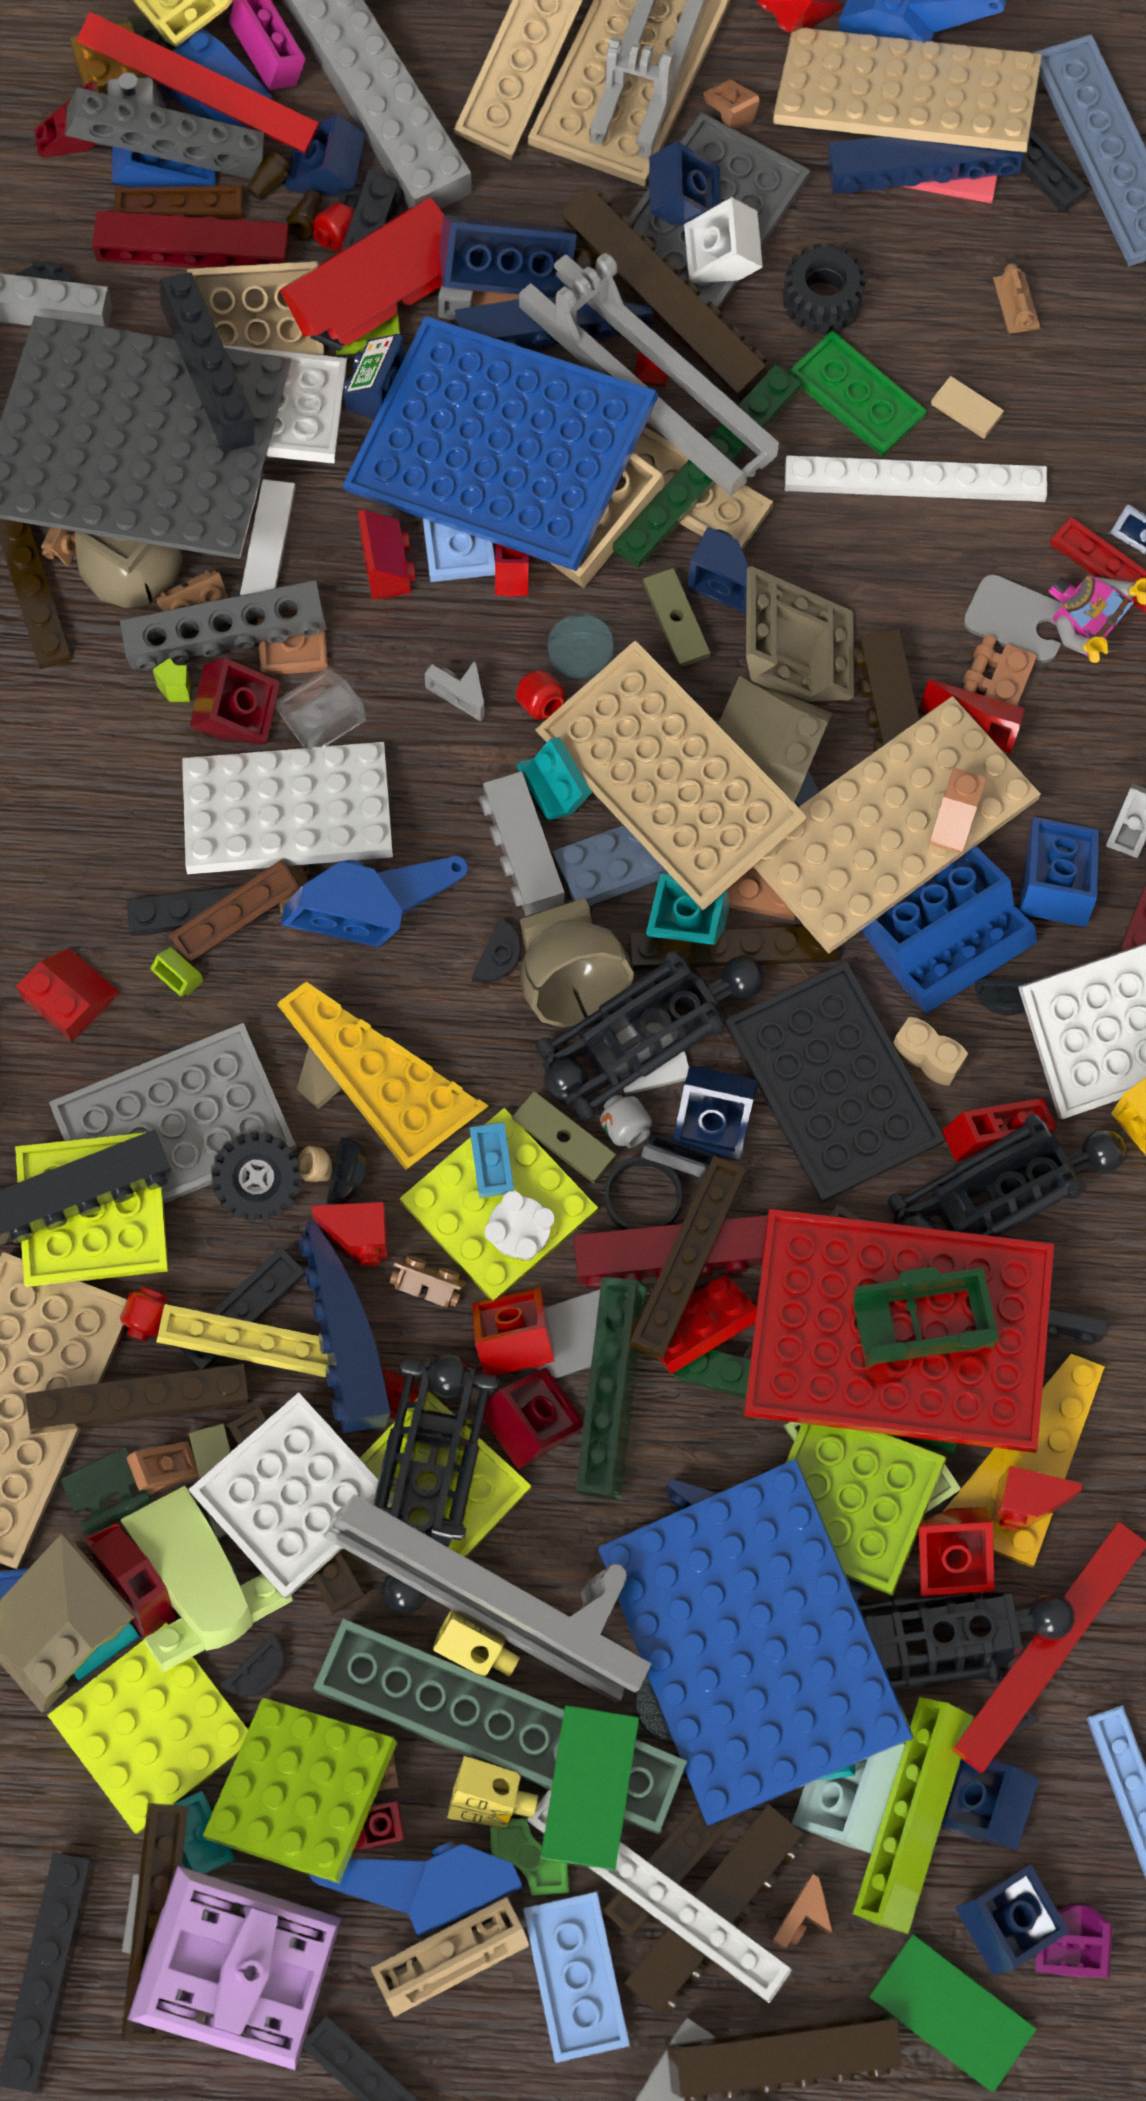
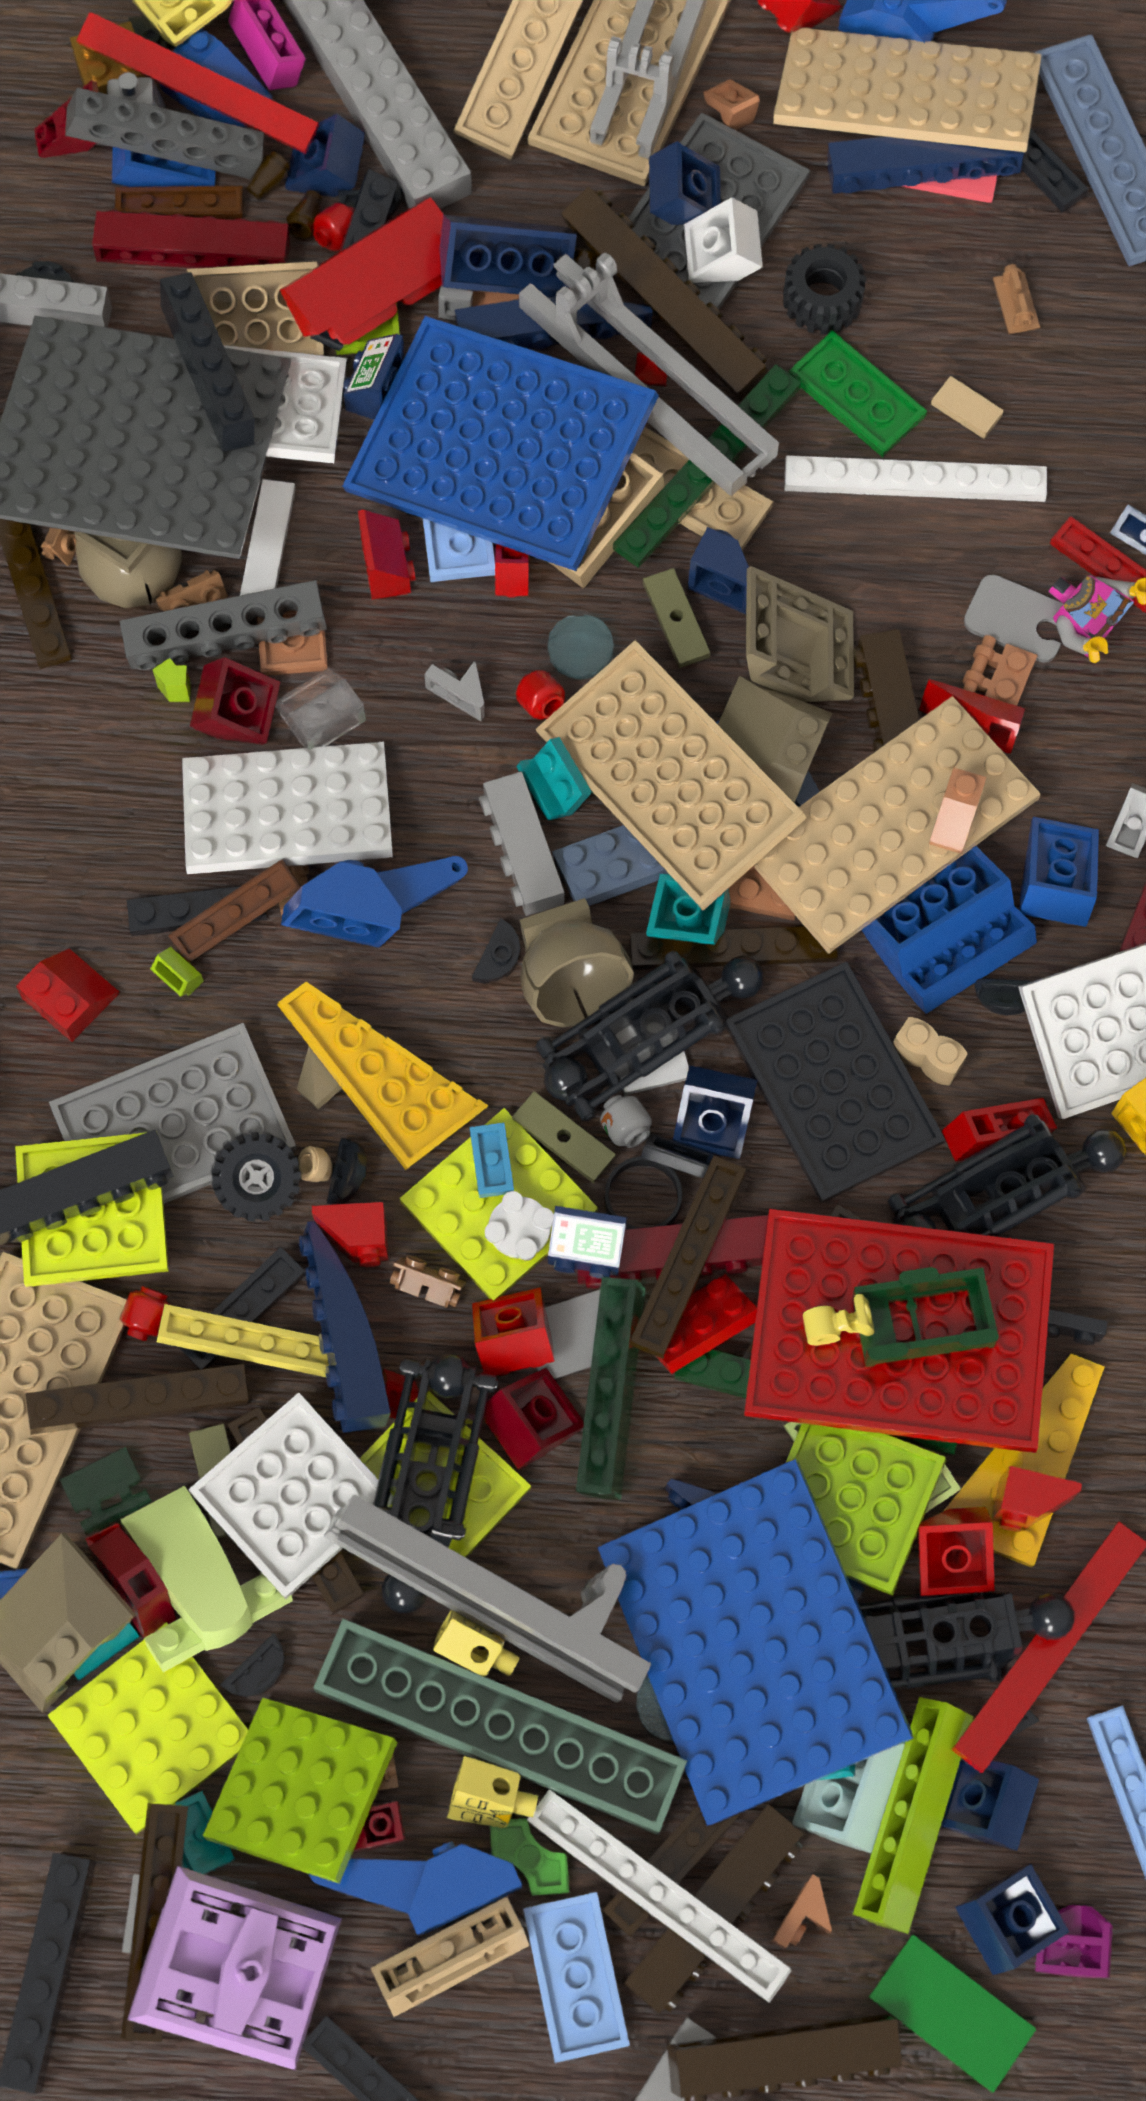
(162, 1466): nougat slope -> none
(586, 1242): none -> slope
(589, 1788): green tile -> none
(825, 1325): none -> light yellow leg

